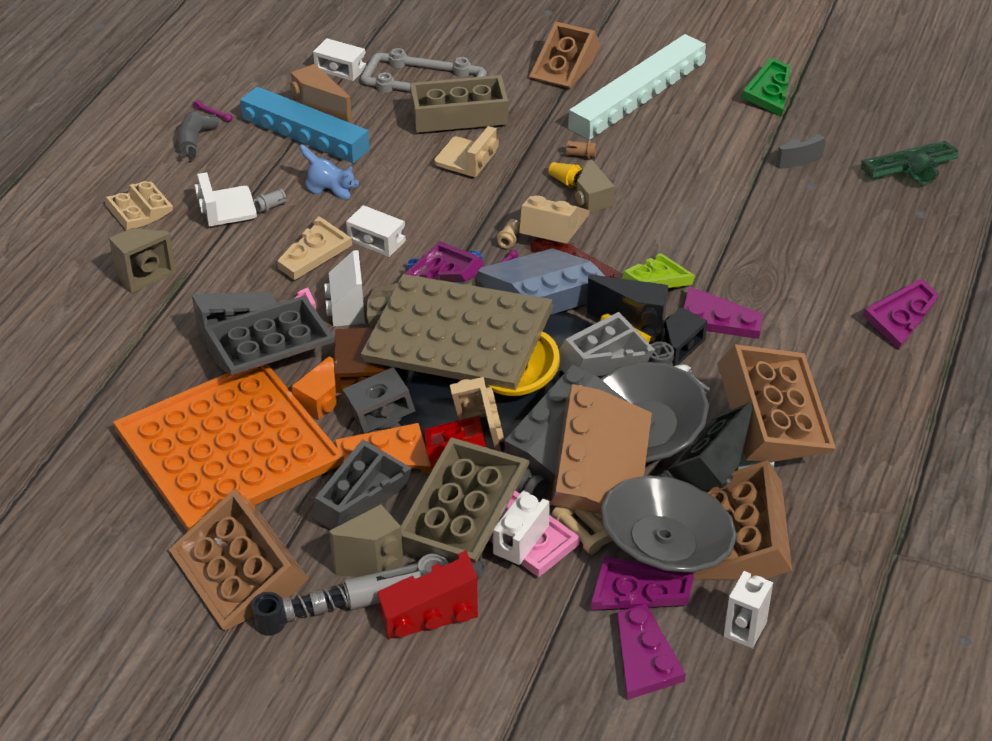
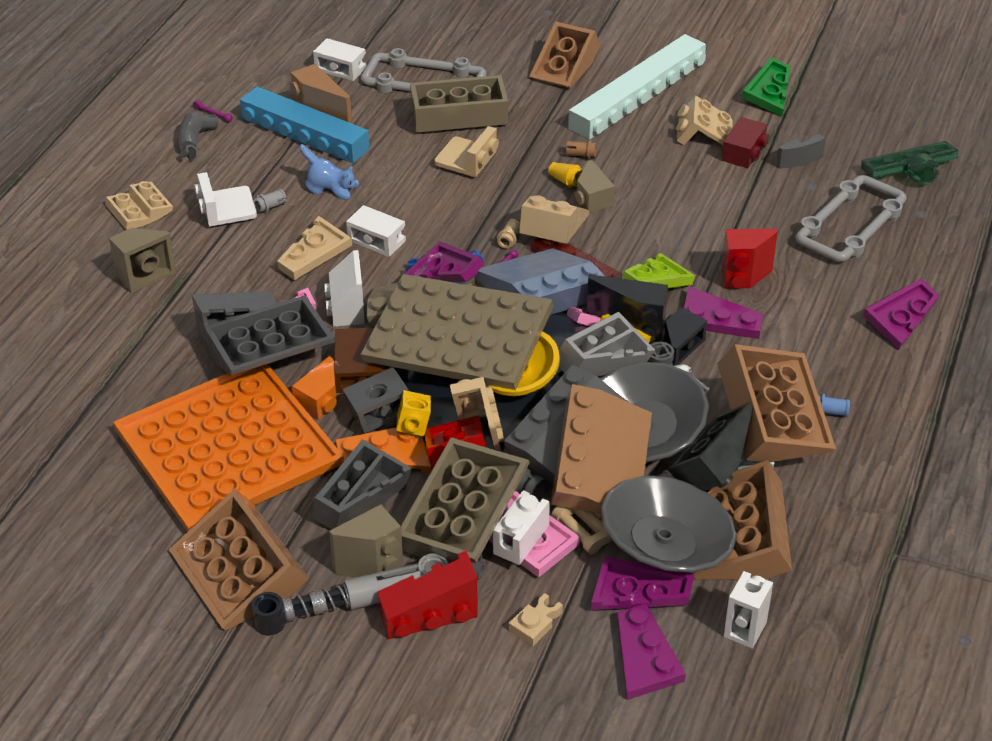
(413, 413): none -> yellow brick
(535, 622): none -> tan plate
(578, 316): none -> bright pink tile
(704, 117): none -> tan bracket
(745, 142): none -> dark red brick
(747, 256): none -> red slope
(835, 406): none -> medium blue pin
(854, 245): none -> light grey bar

